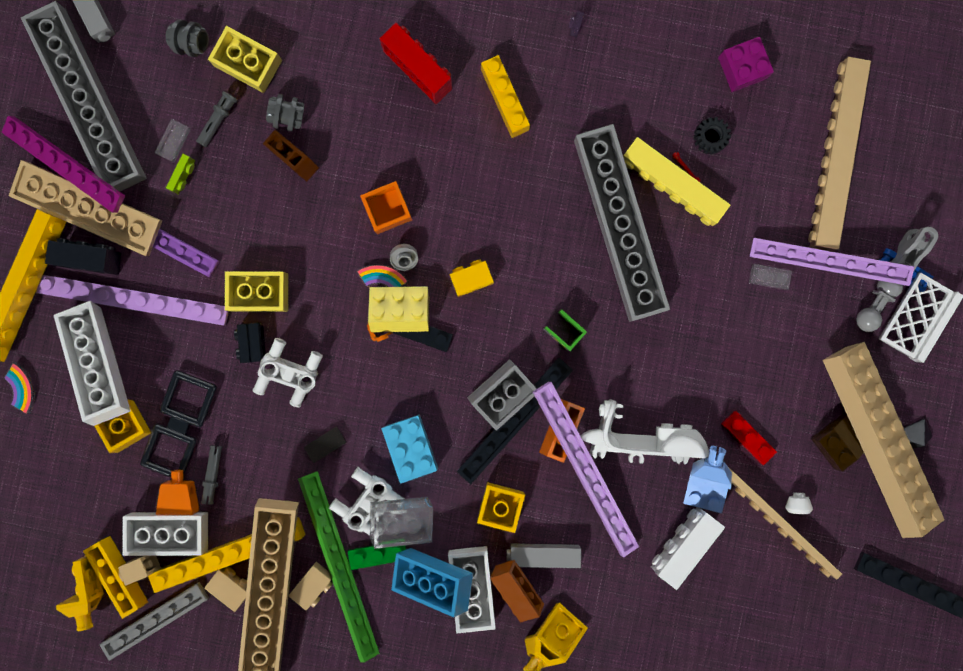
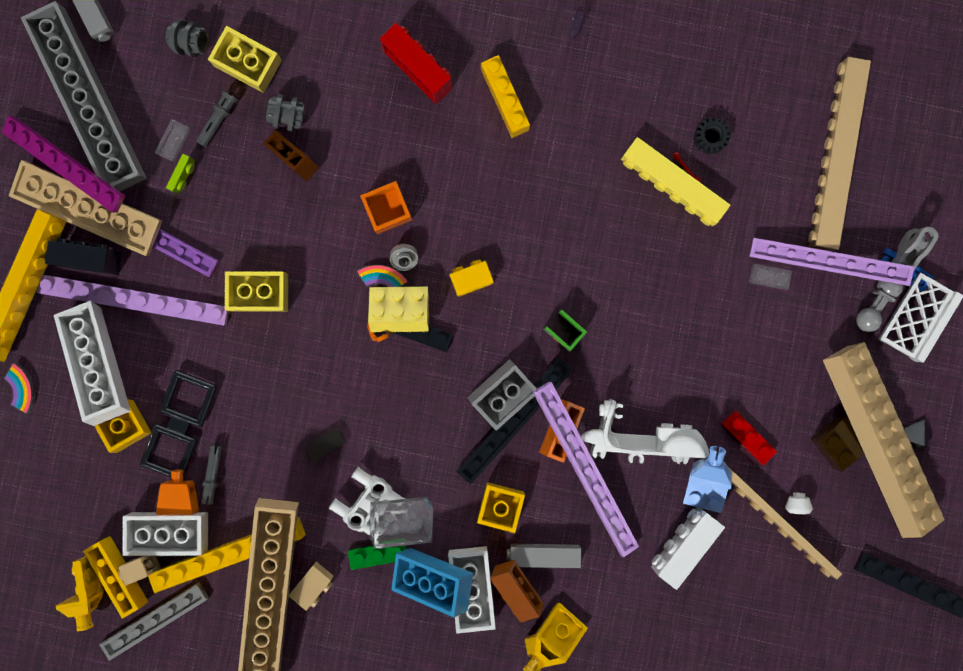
(228, 588): tan brick -> none
(250, 342): black brick -> none
(287, 372): white piece -> none
(338, 566): bright green plate -> none
(409, 448): medium azure brick -> none
(621, 223): light grey brick -> none
(745, 64): magenta brick -> none

